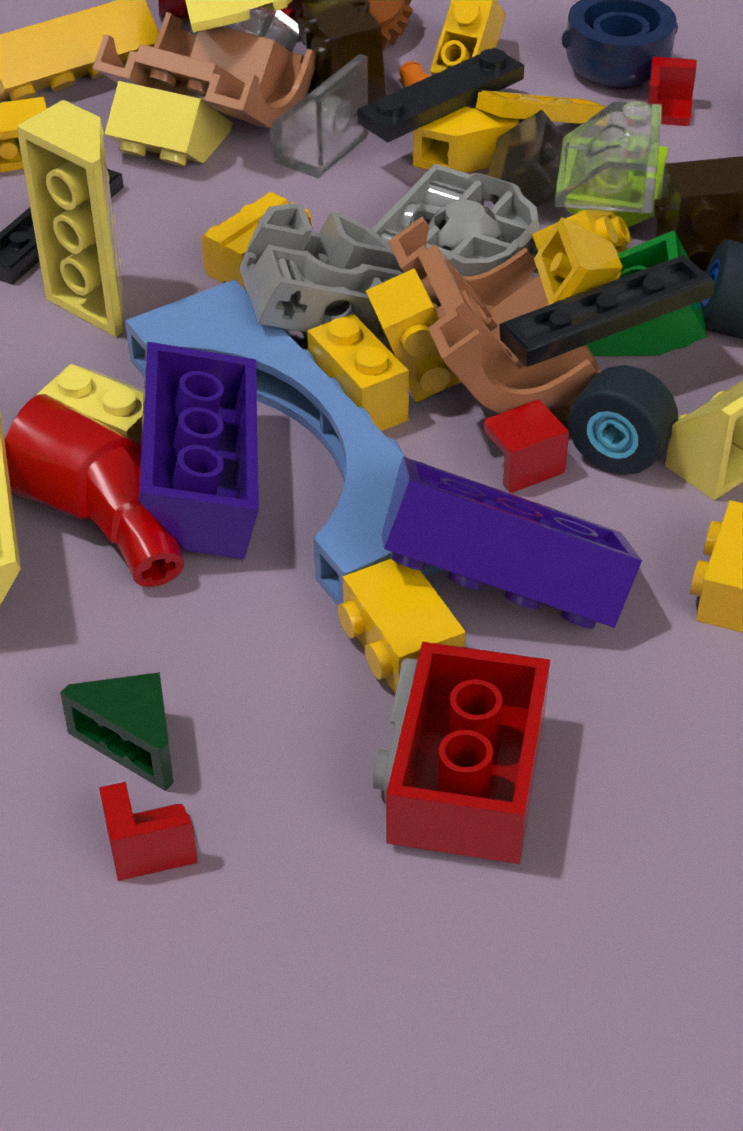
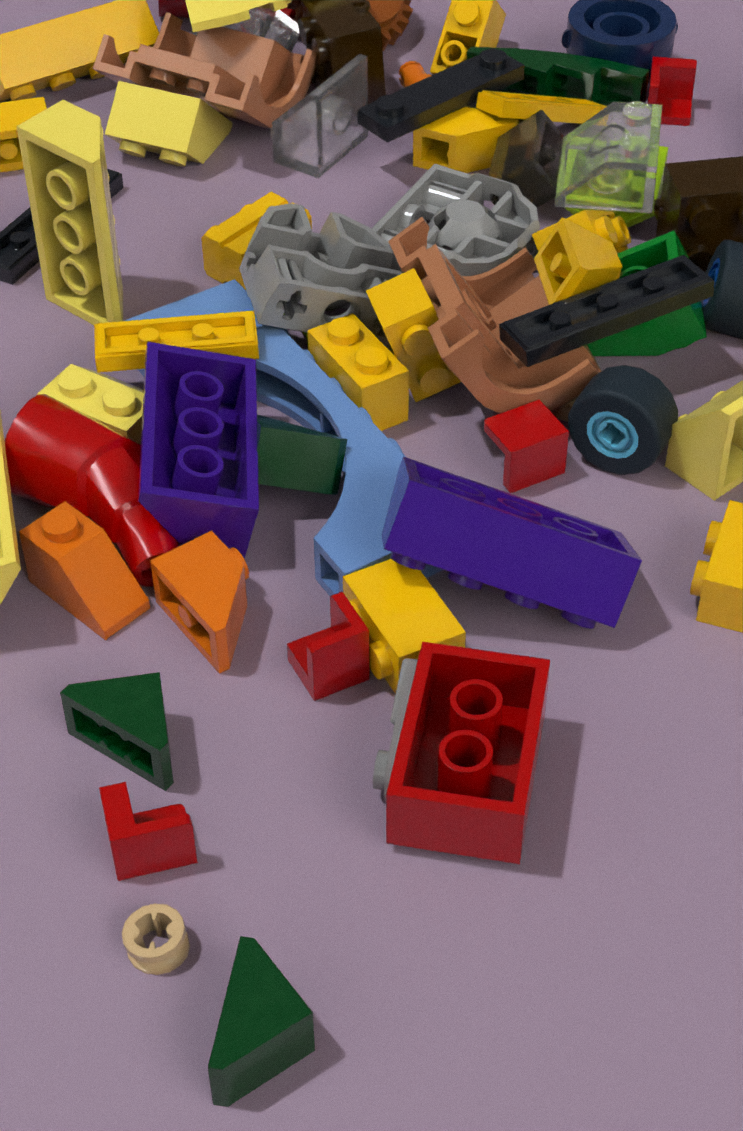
(82, 570): none -> orange slope
(124, 343): none -> yellow tile
(153, 959): none -> tan bush
(204, 595): none -> orange slope
(259, 1028): none -> dark green slope
(298, 457): none -> dark green slope
(333, 656): none -> red panel
(576, 76): none -> dark green slope

